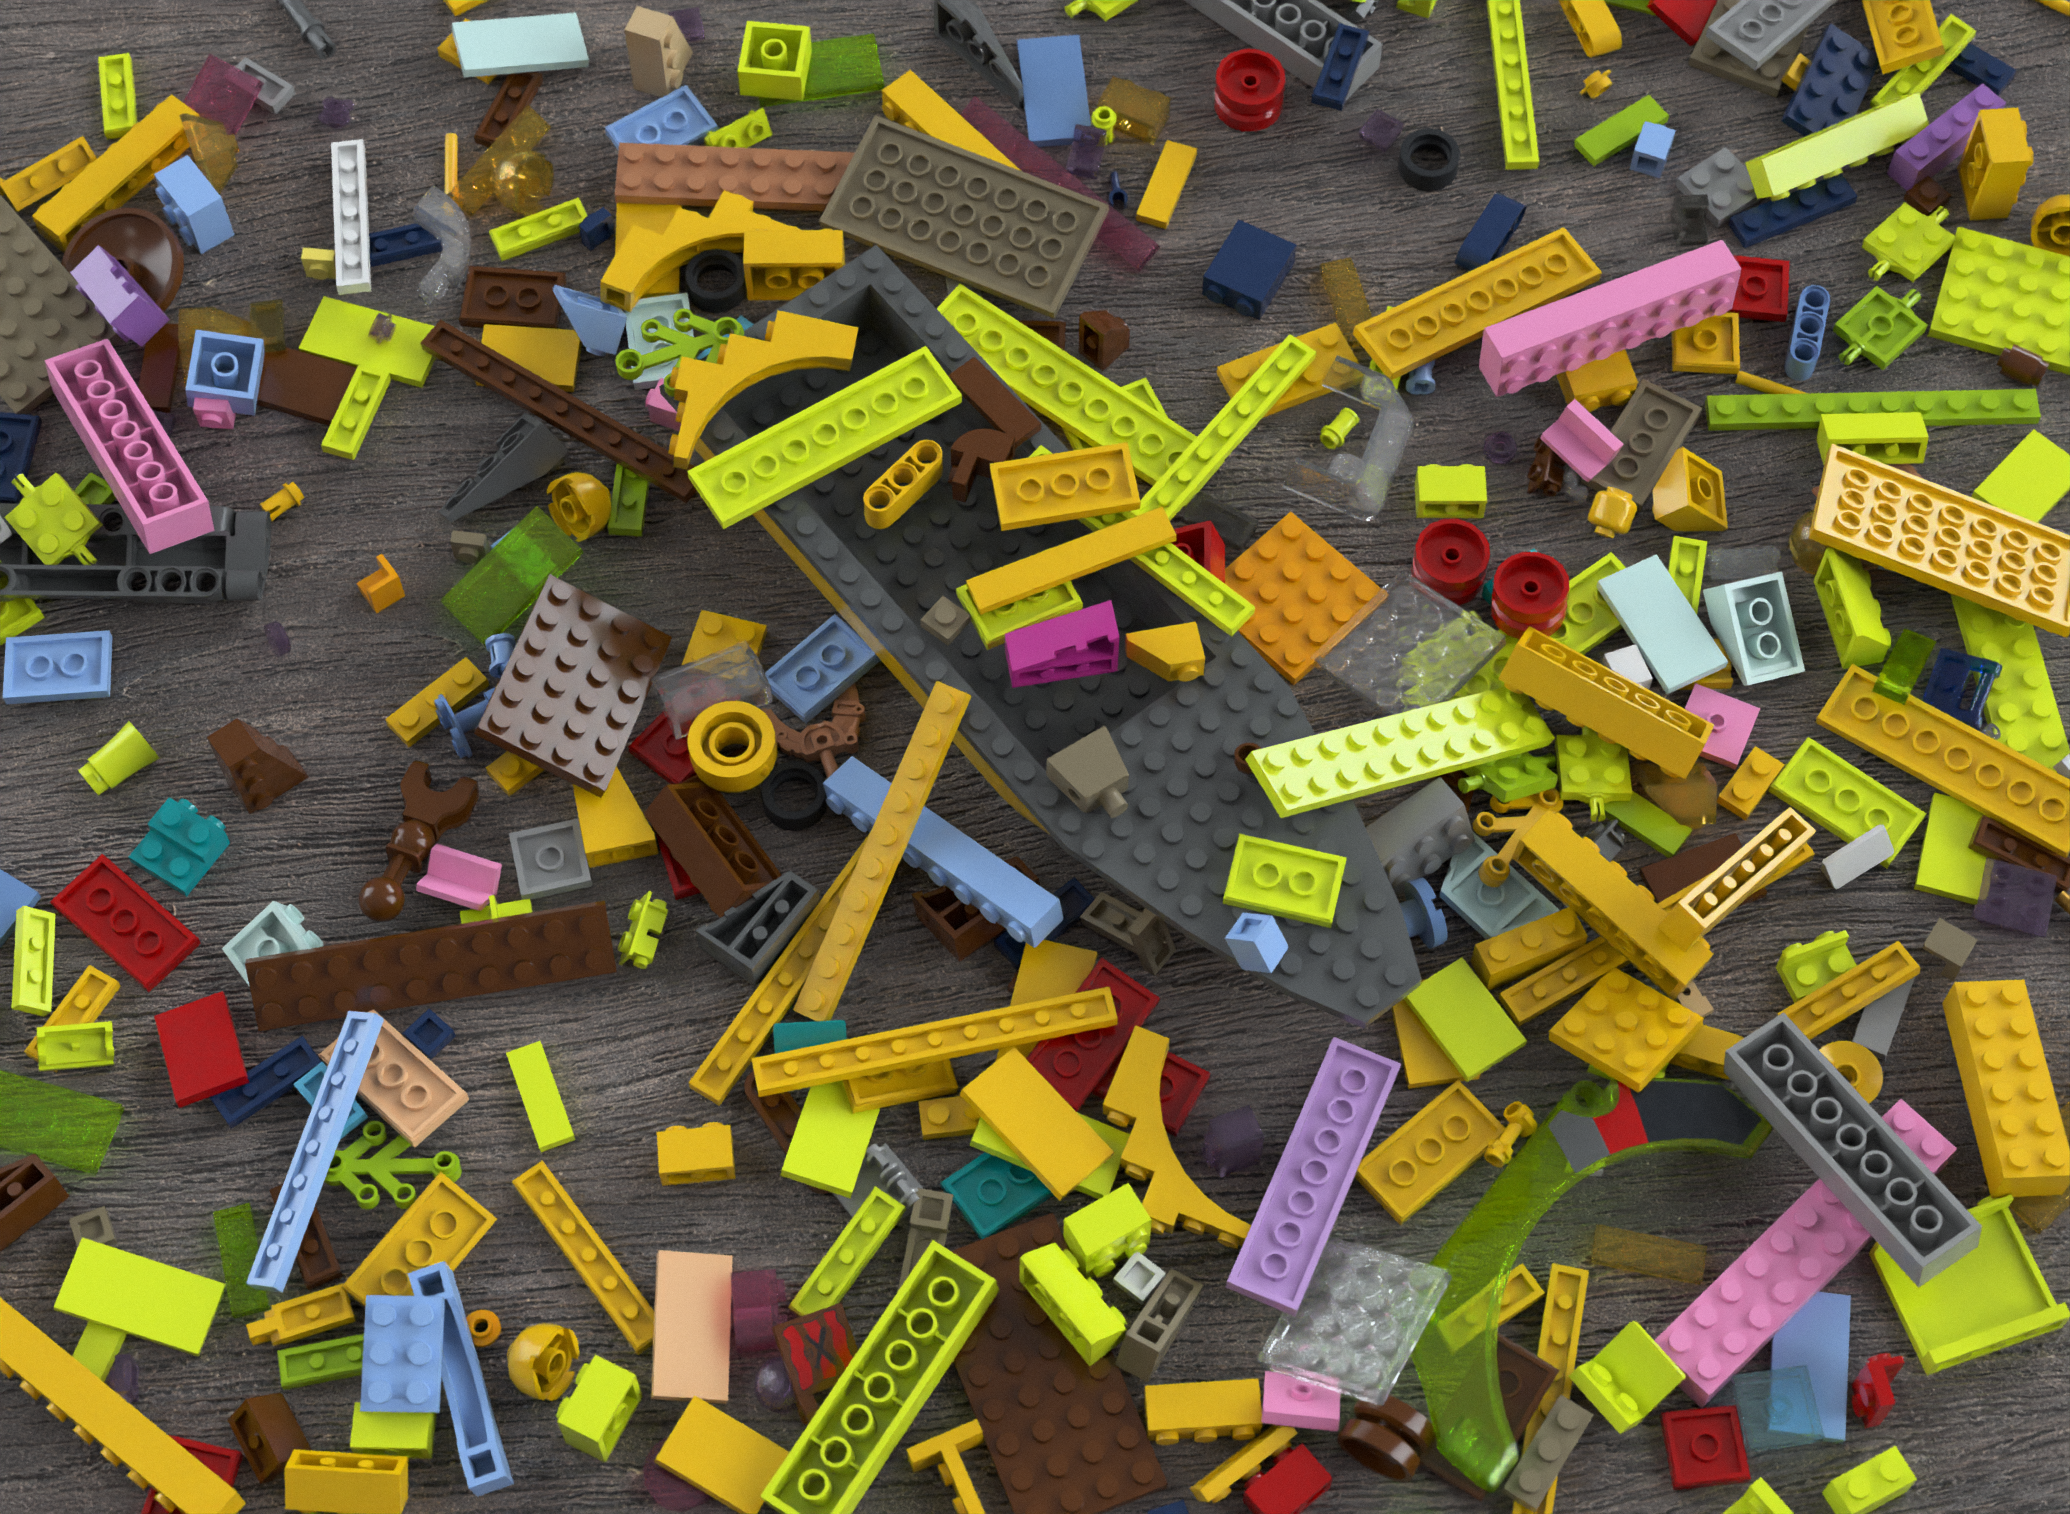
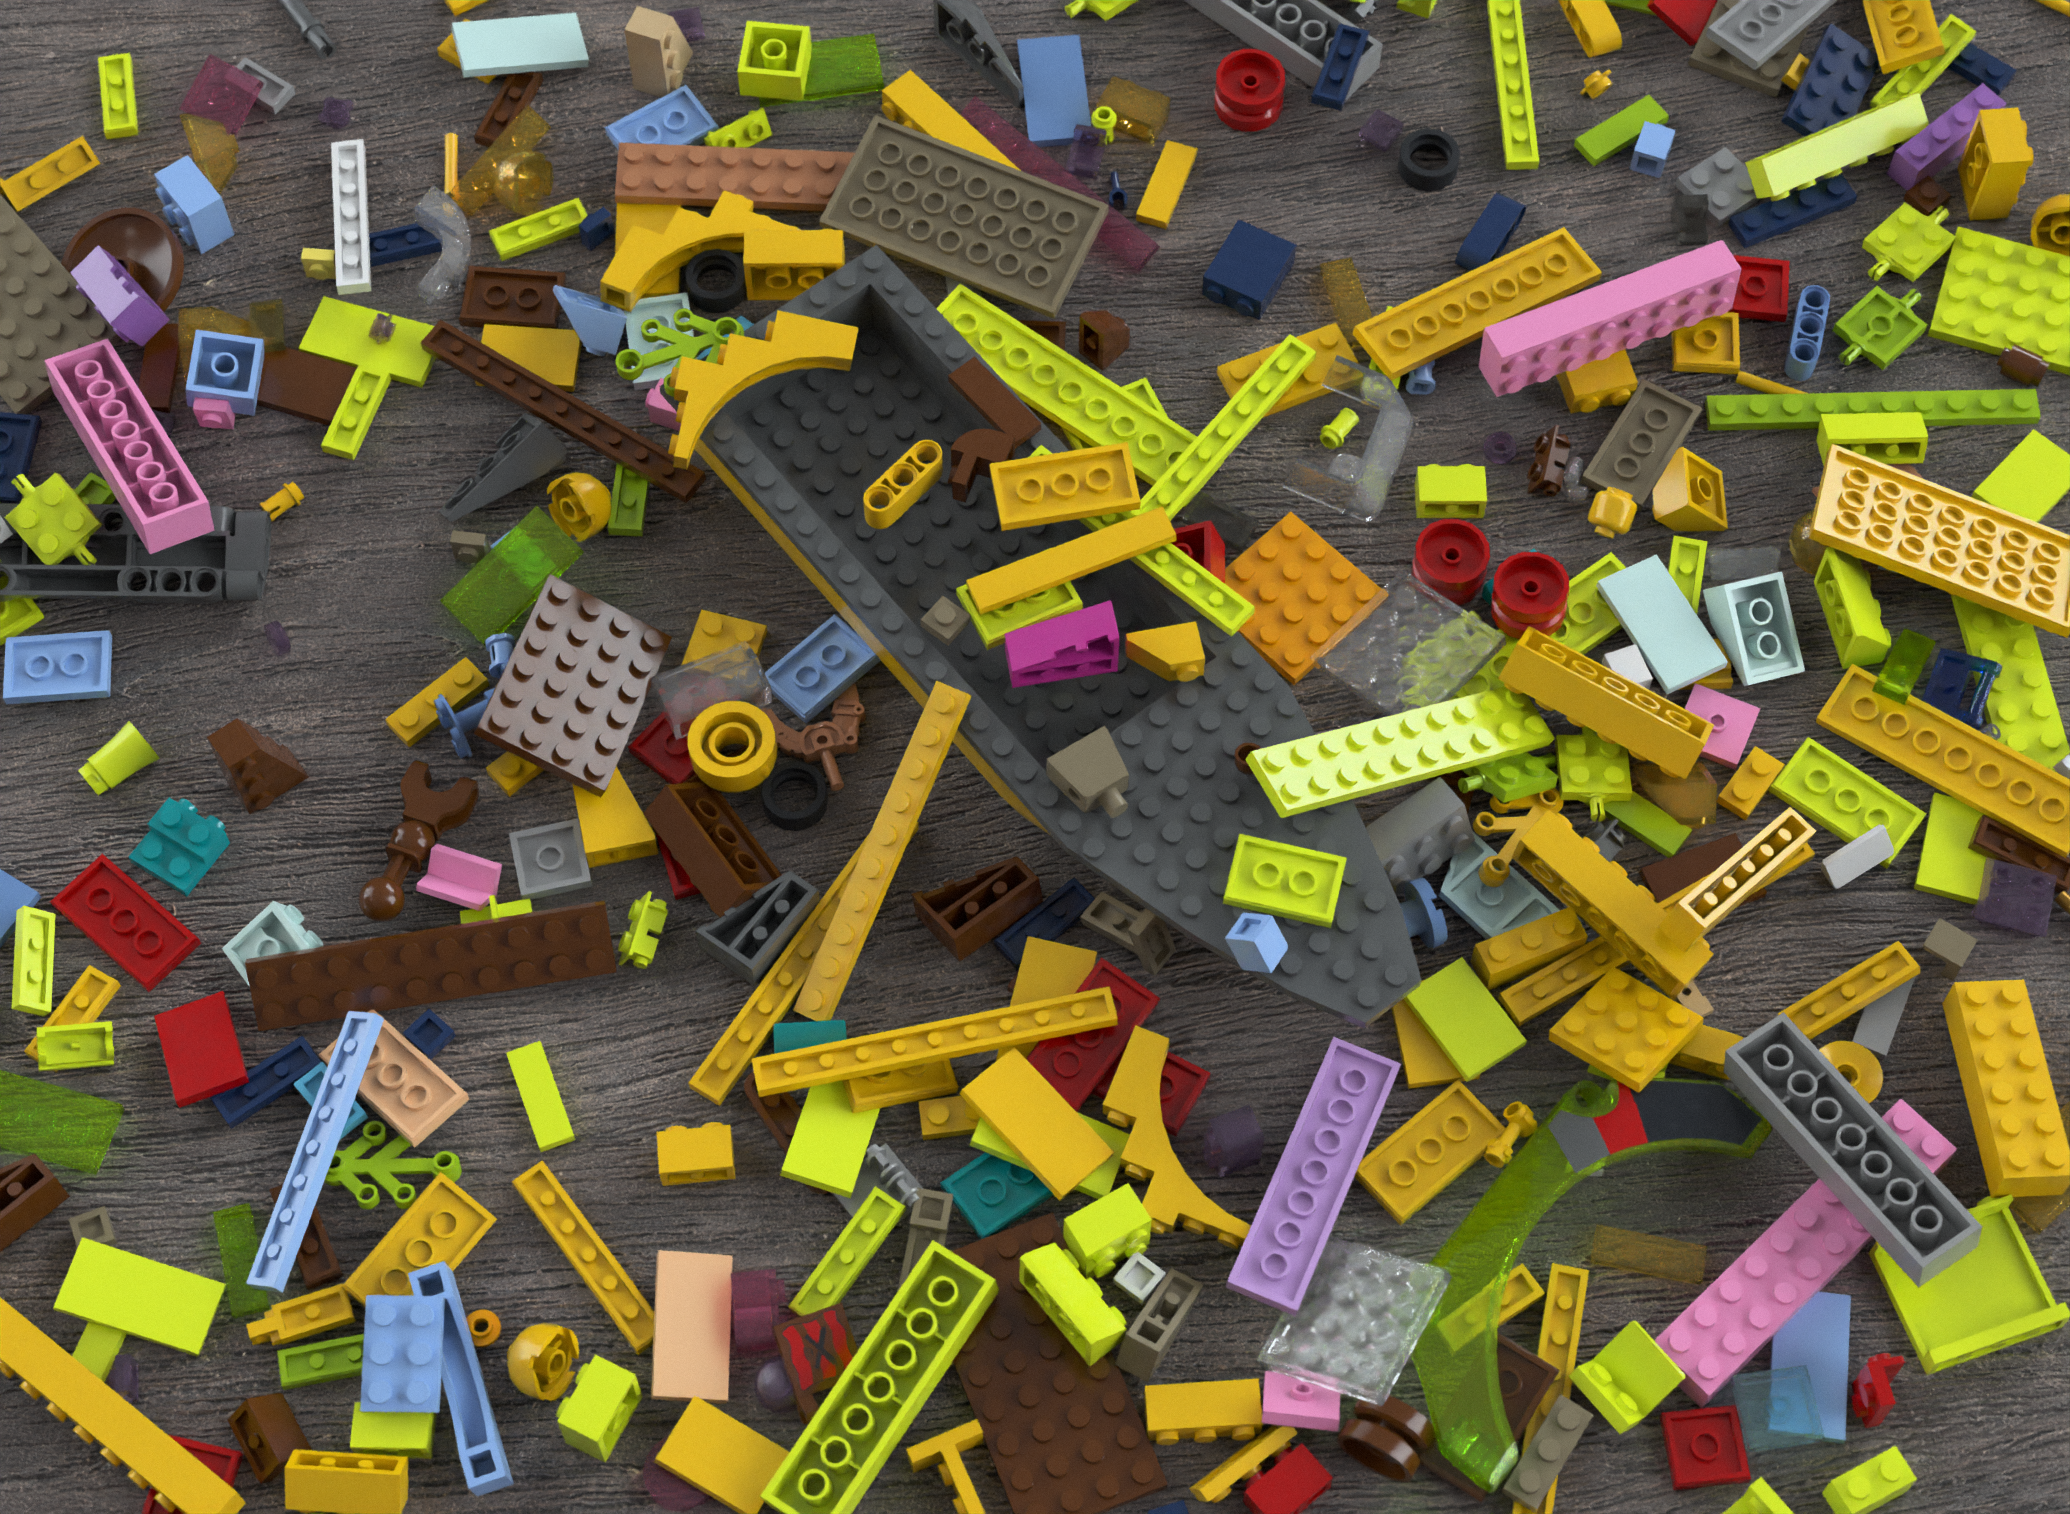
(116, 173): yellow brick -> none
(382, 586): light orange panel -> none
(824, 437): neon yellow plate -> none
(951, 858): light blue brick -> none
(1582, 441): bright pink panel -> none
(1814, 964): neon yellow bracket -> none

